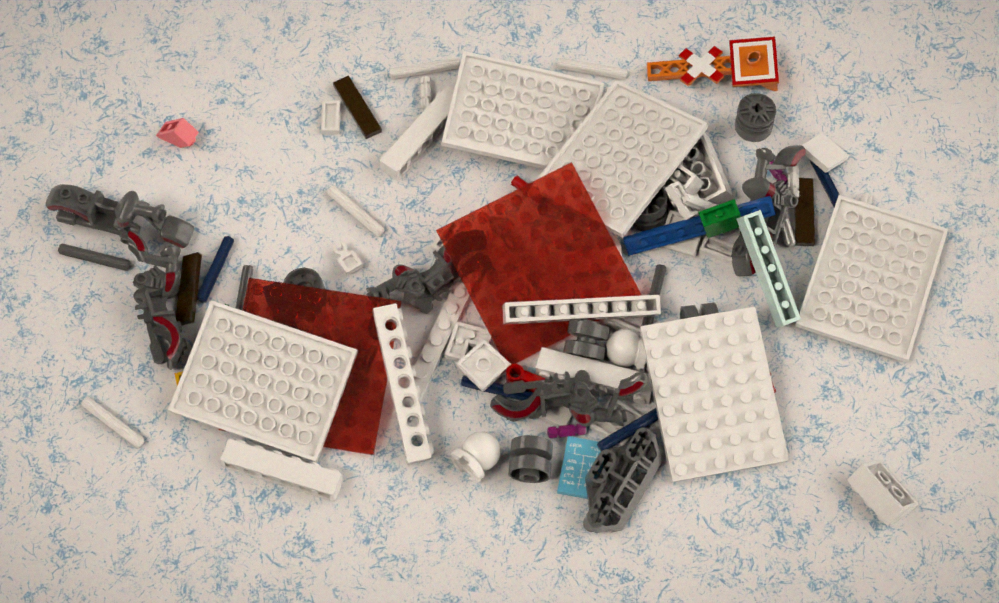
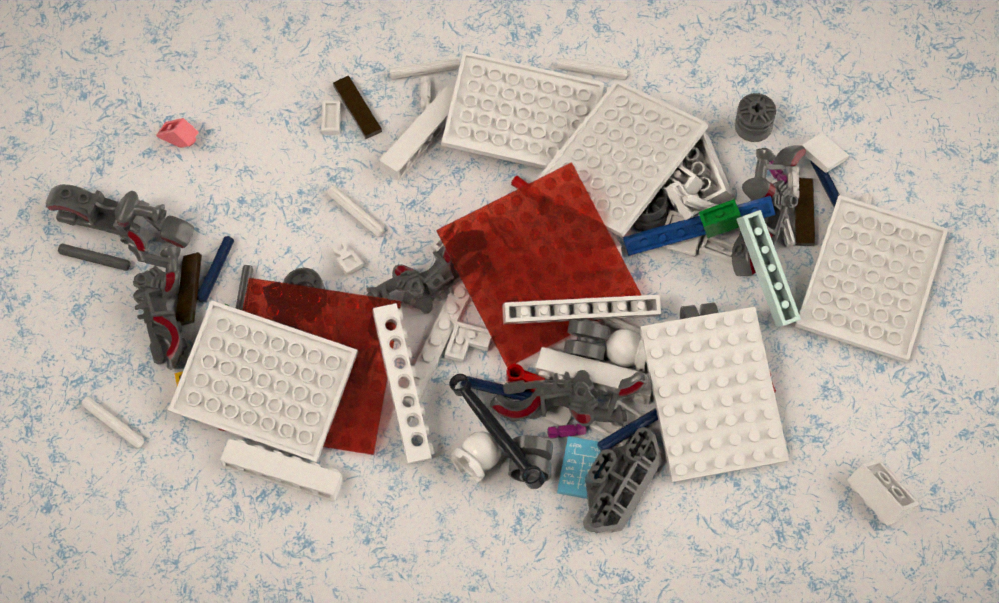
(483, 365): white tile -> none
(497, 431): none -> black piece
(655, 289): dark grey axle -> none
(744, 72): piece -> none

